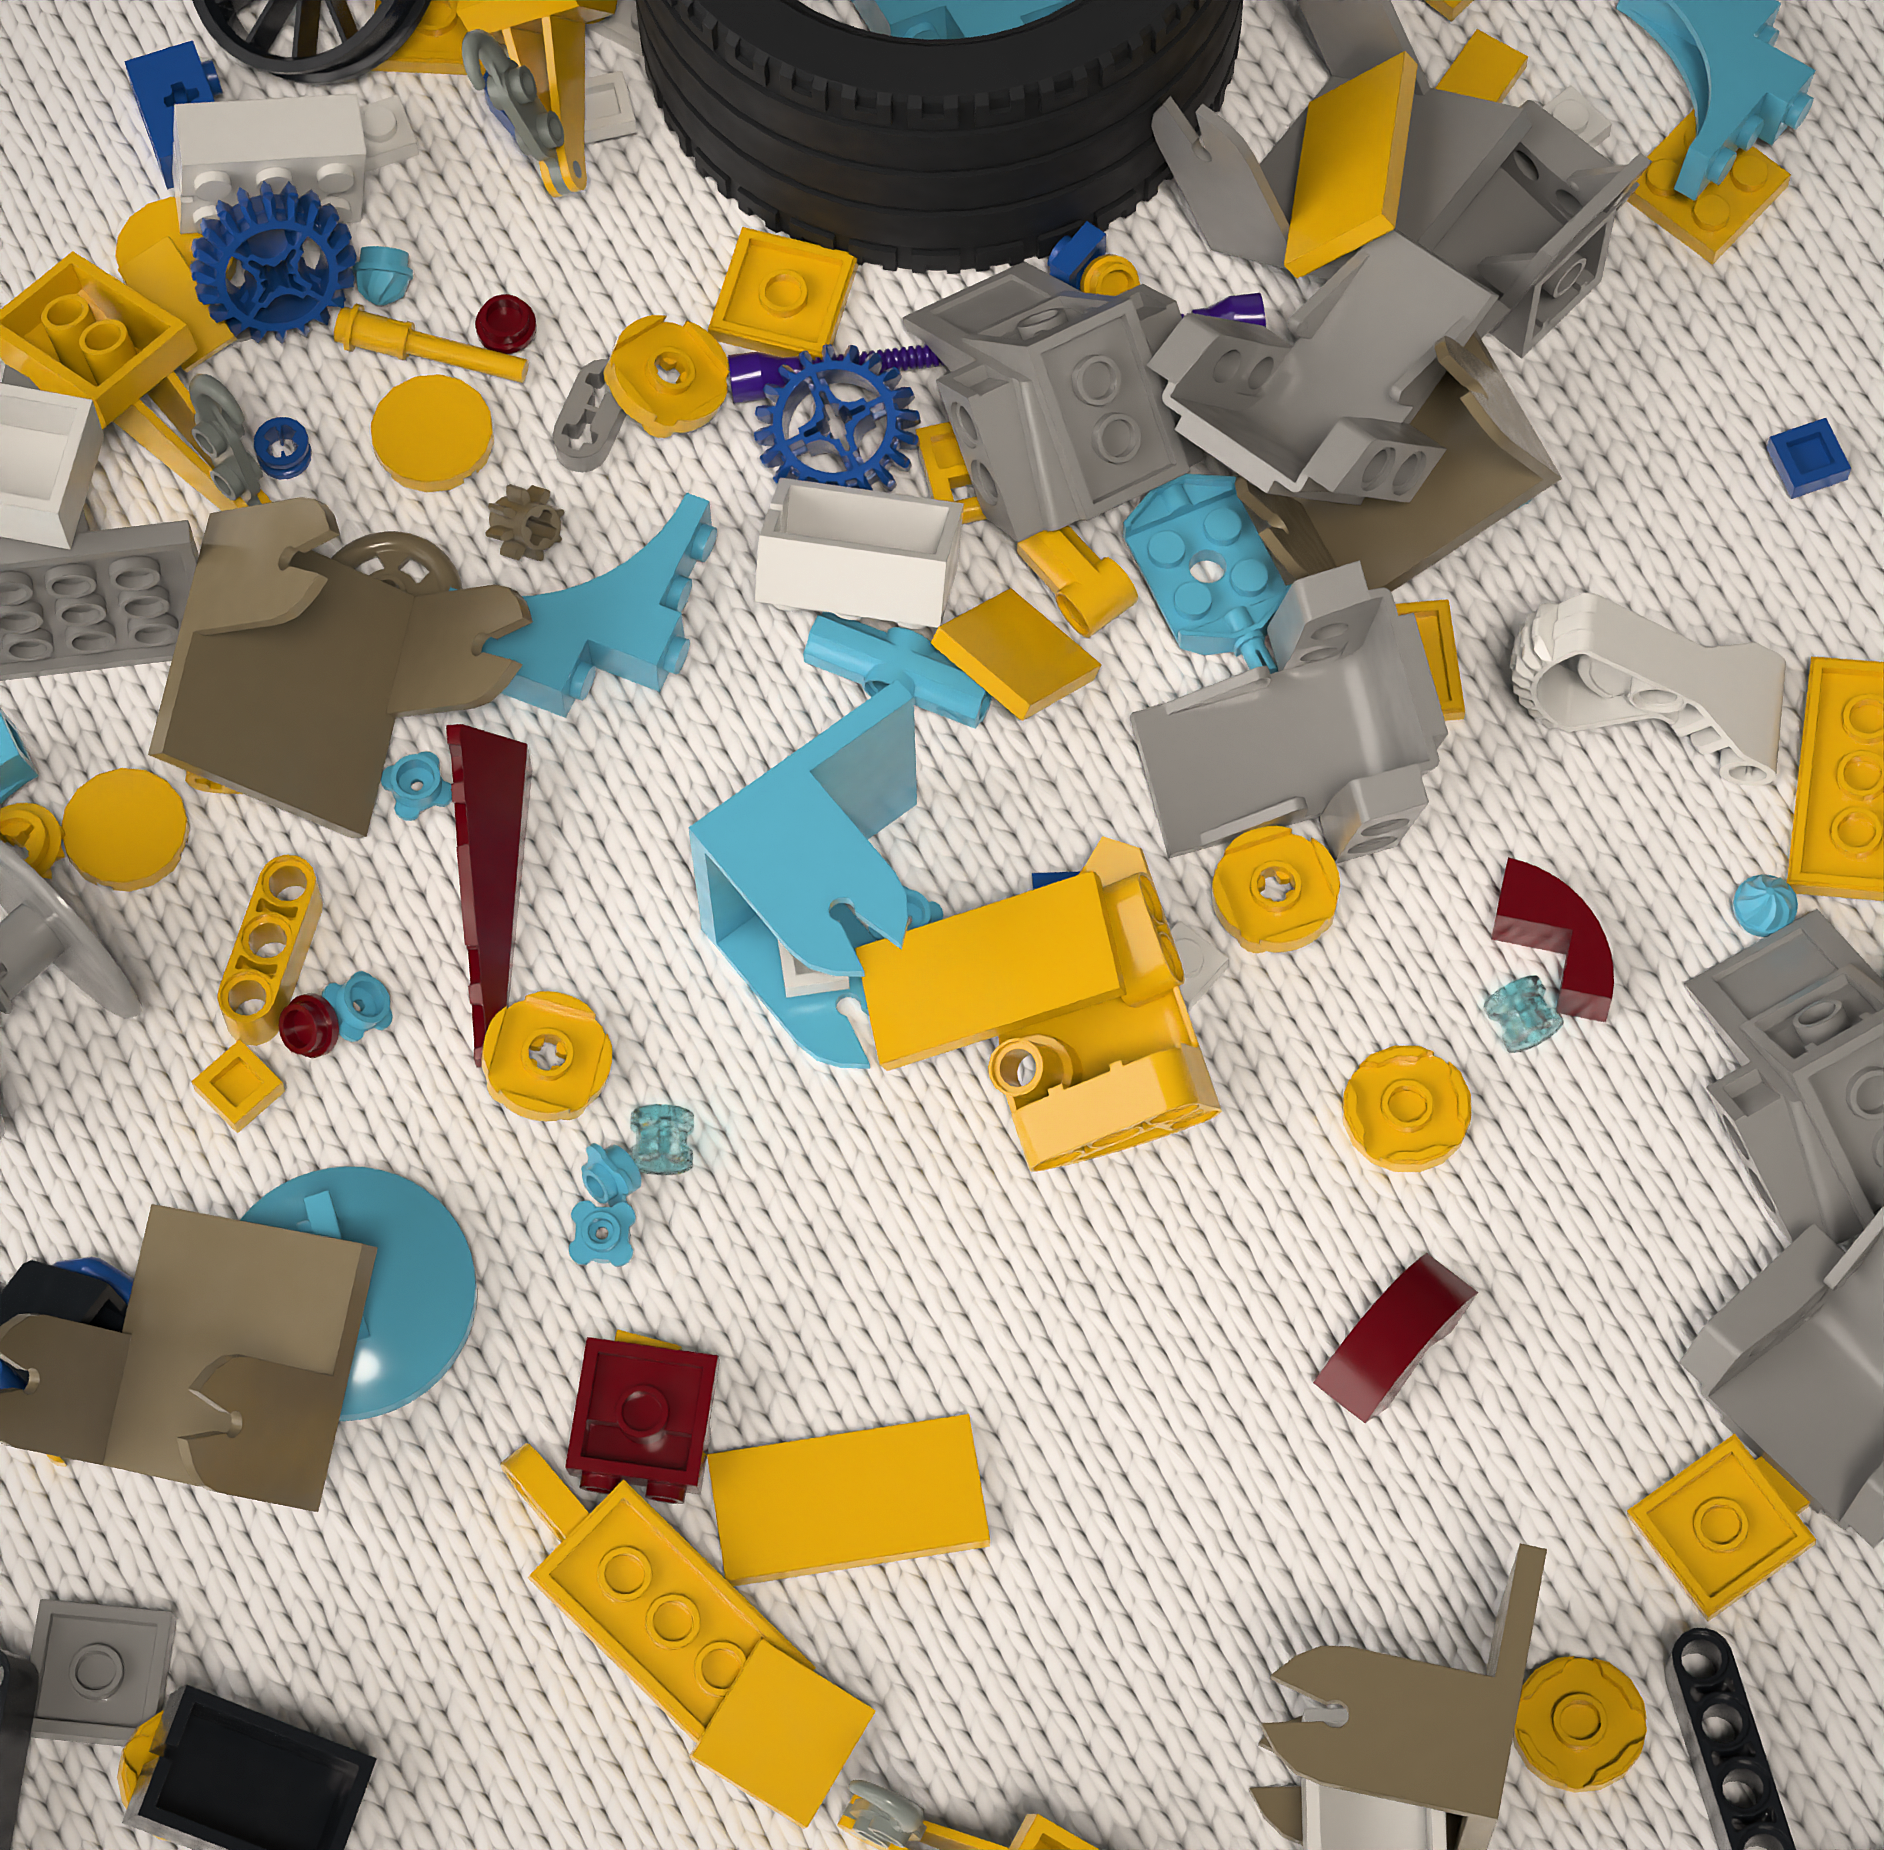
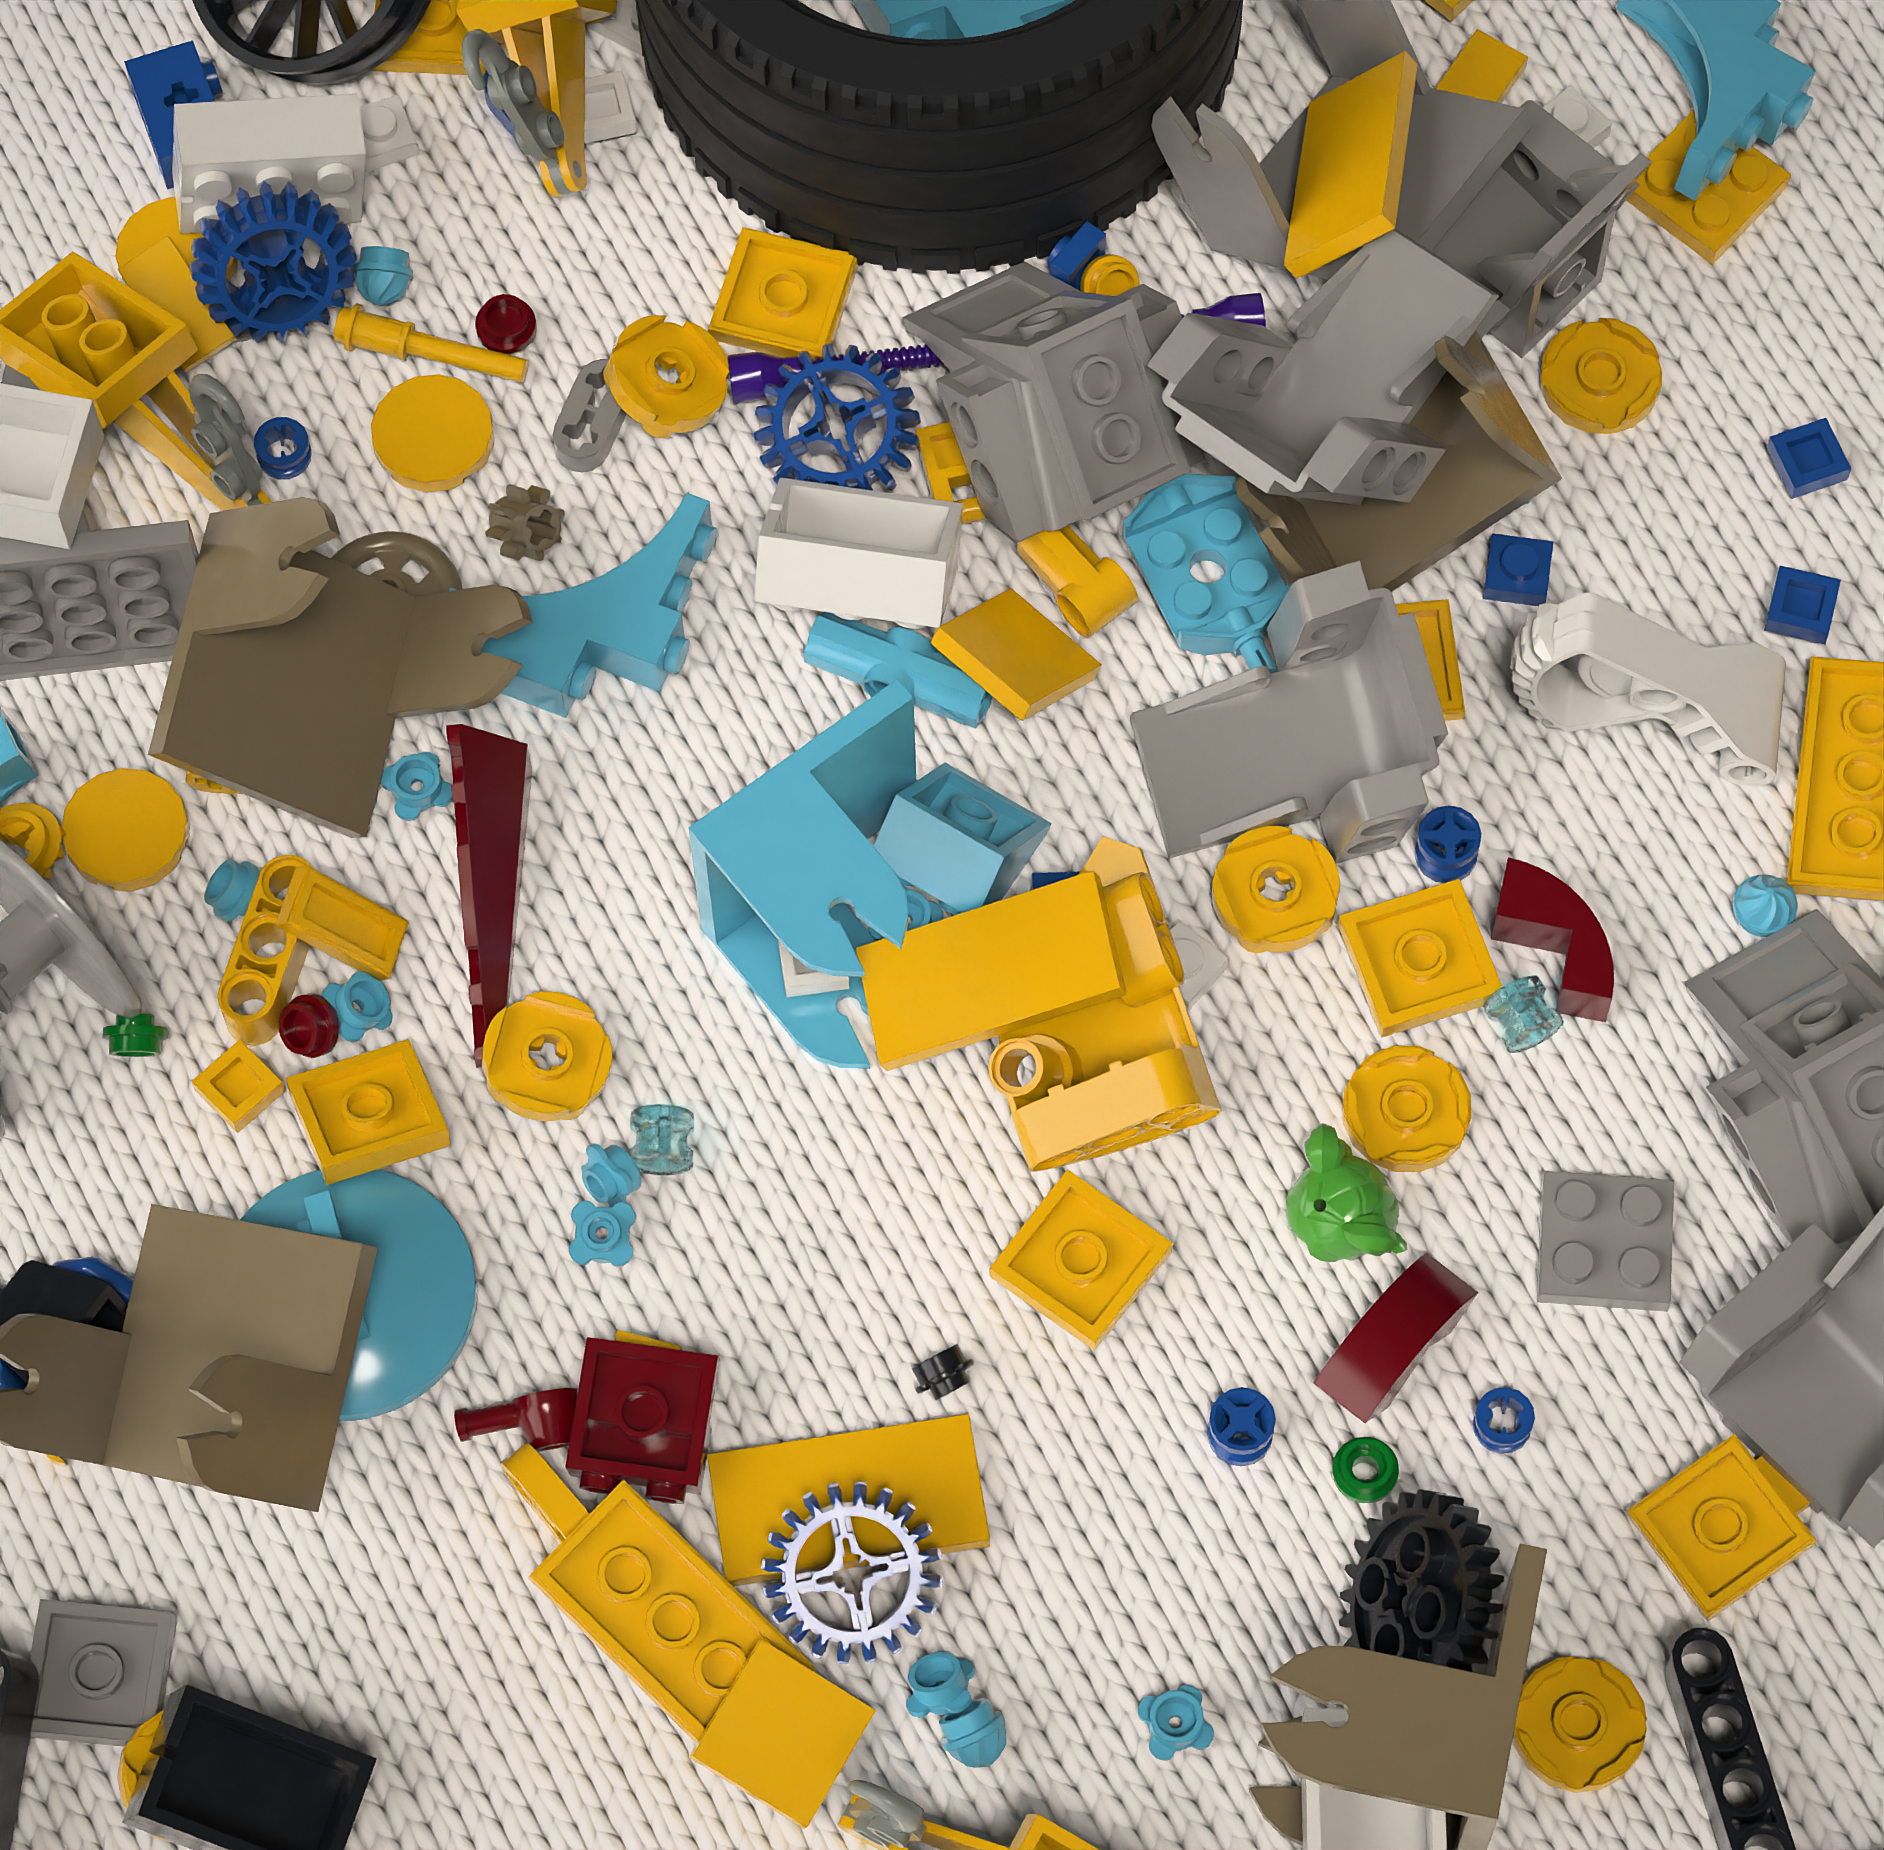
(135, 1036): none -> green plate
(231, 889): none -> medium azure plate
(342, 923): none -> yellow tile
(368, 1111): none -> yellow plate
(542, 1417): none -> dark red bar
(907, 1560): none -> gear
(939, 1685): none -> medium azure plate
(943, 1372): none -> black plate
(958, 839): none -> medium azure slope
(975, 1734): none -> medium azure plate
(1081, 1259): none -> yellow plate
(1179, 1703): none -> medium azure plate
(1241, 1413): none -> blue wheel
(1359, 1203): none -> bright green hair
(1368, 1451): none -> green plate
(1419, 957): none -> yellow plate
(1424, 1583): none -> black gear
(1451, 829): none -> blue wheel
(1503, 1398): none -> blue bush
(1518, 570): none -> blue plate
(1601, 376): none -> yellow tile
(1605, 1241): none -> light grey plate
(1802, 604): none -> blue plate

